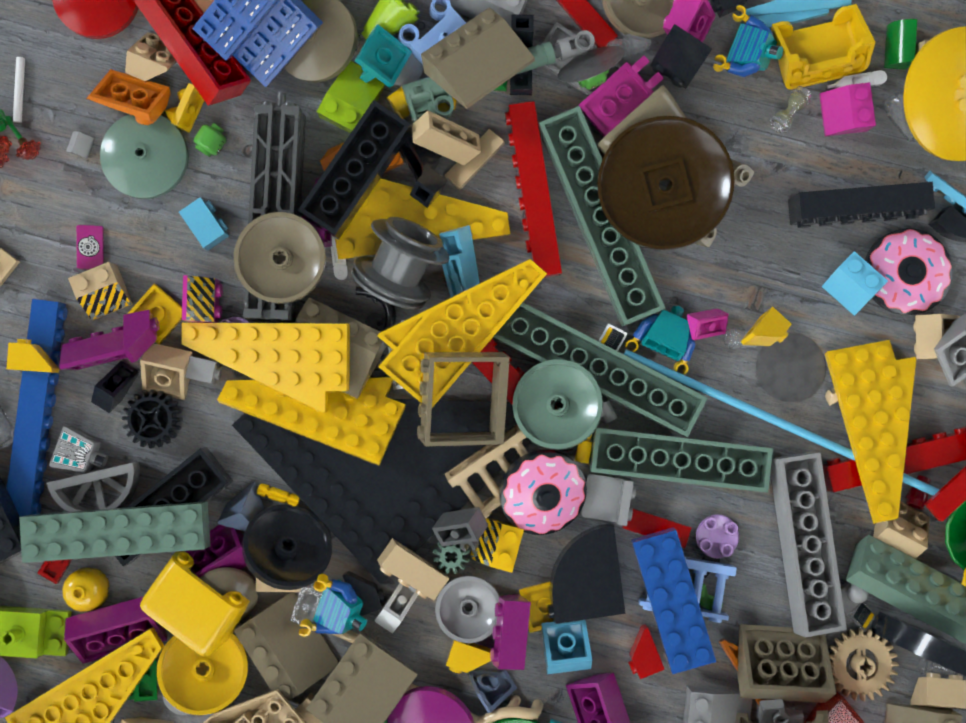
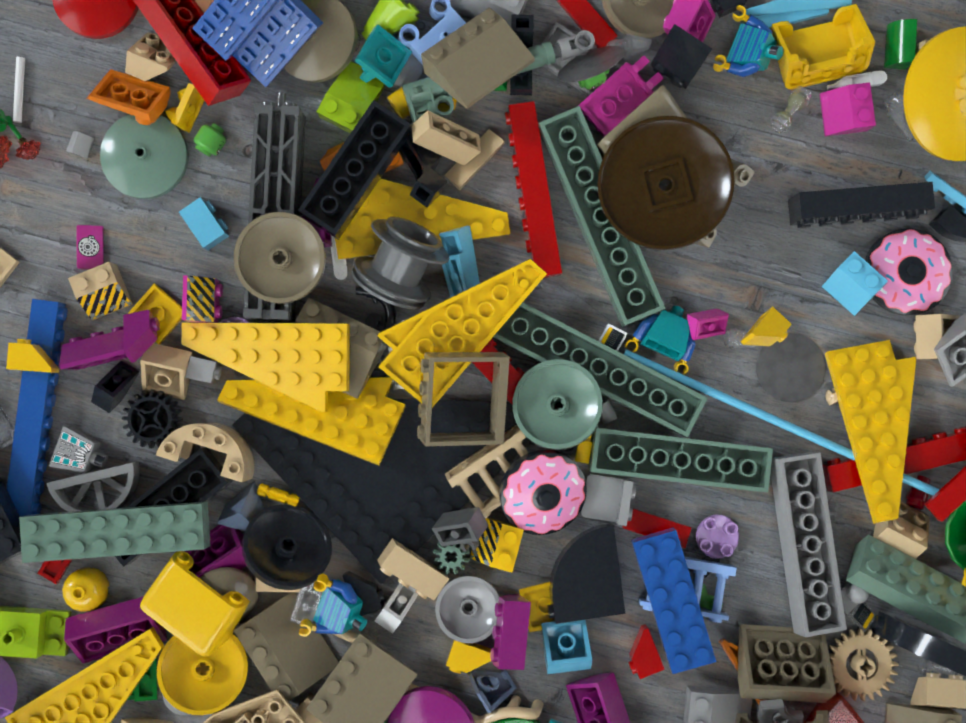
(216, 436): none -> tan cylinder

